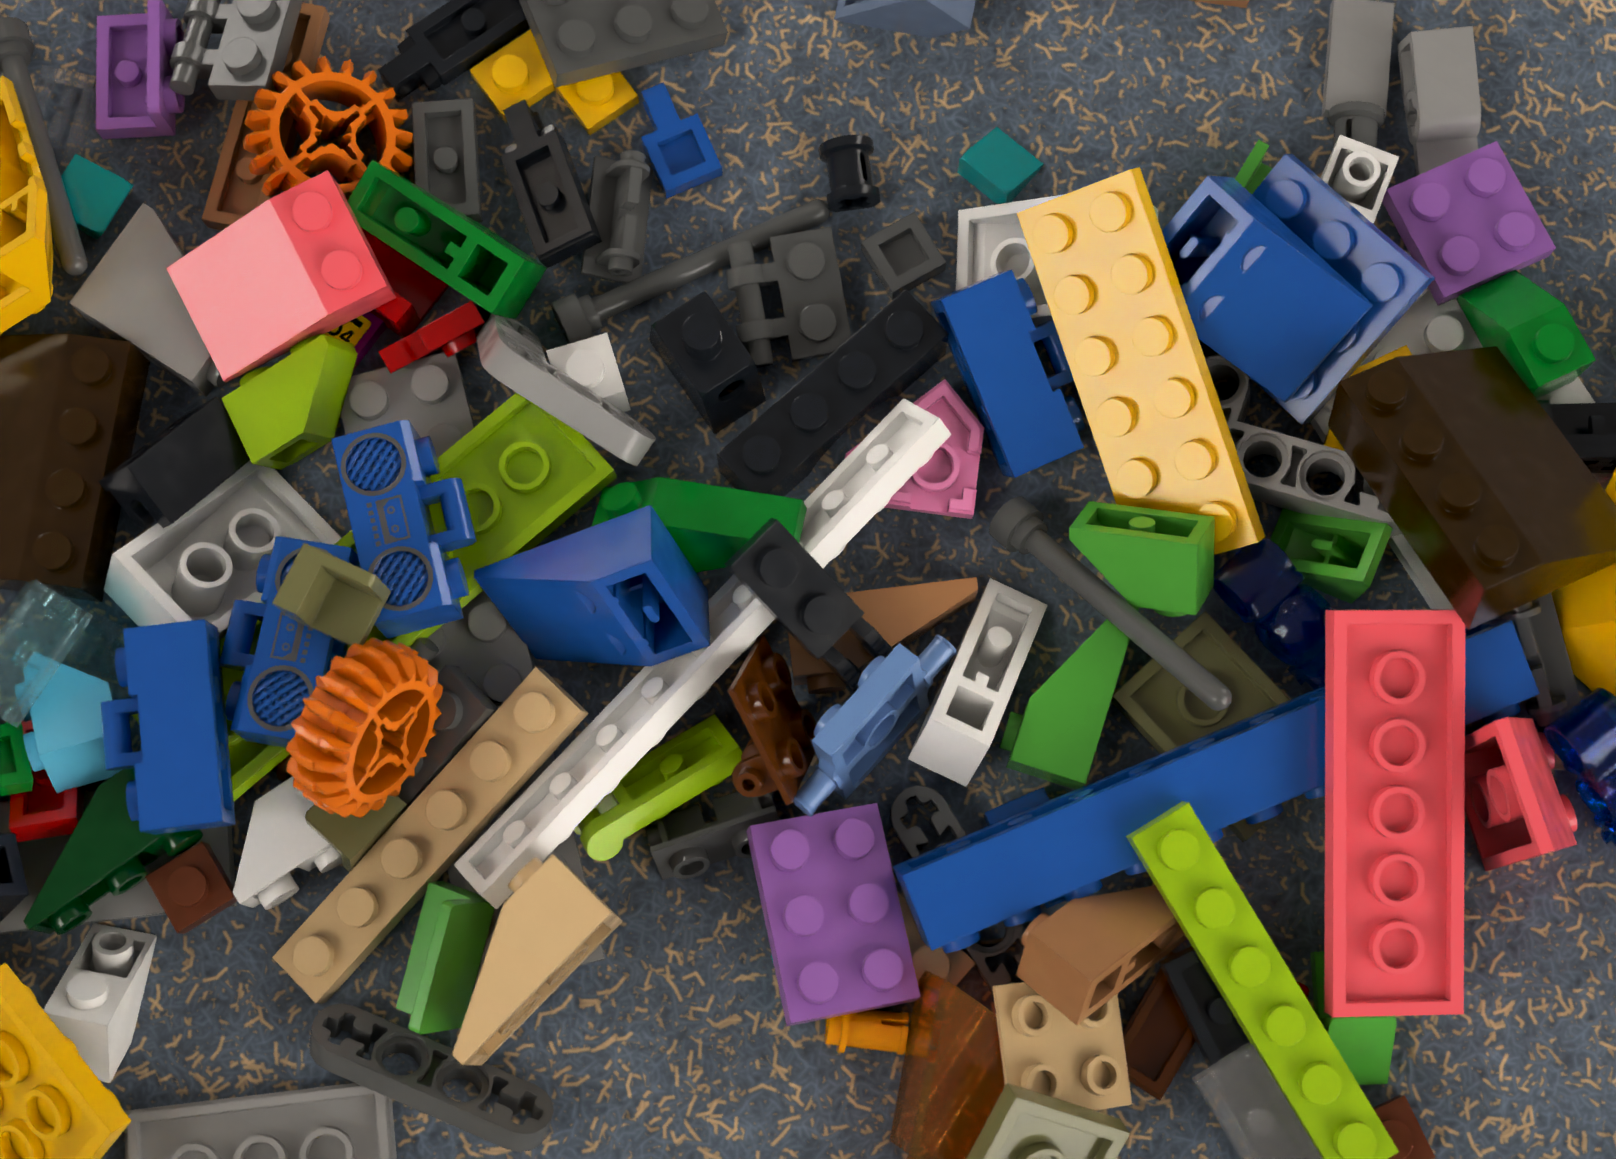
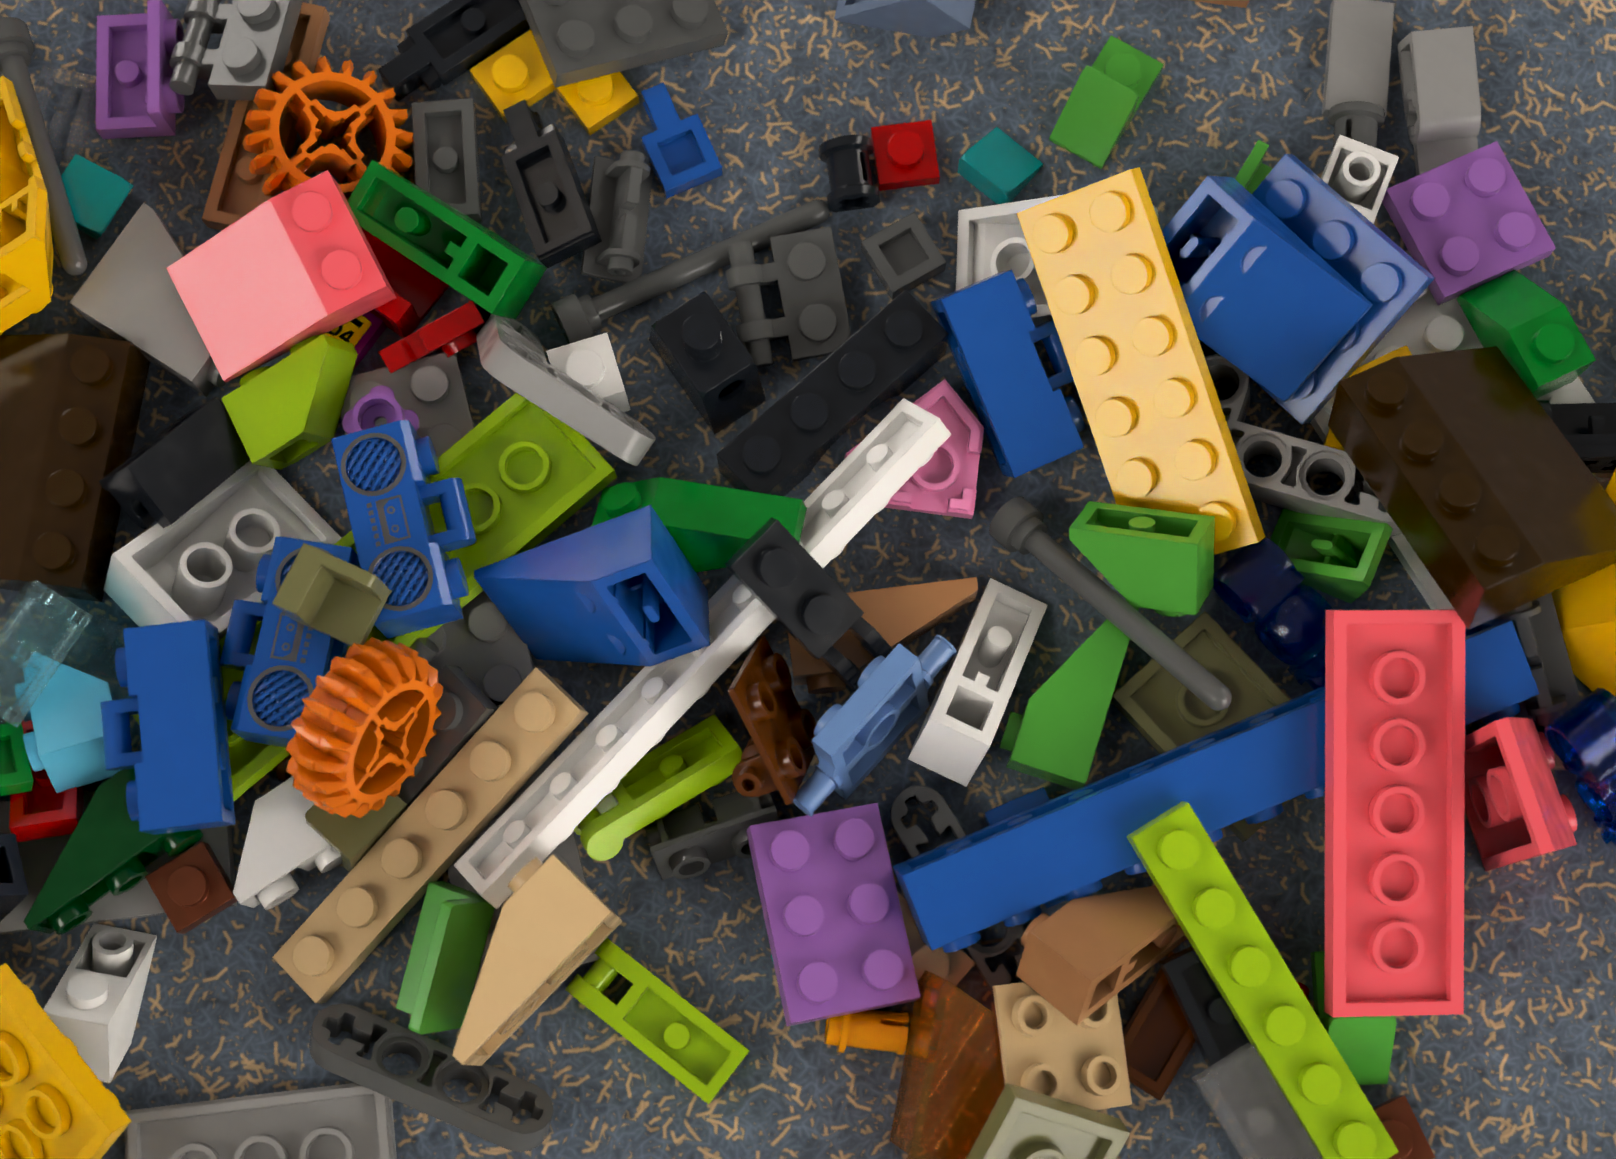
(375, 405): none -> medium lavender plate
(660, 1022): none -> lime plate
(905, 155): none -> red plate
(1105, 101): none -> bright green slope

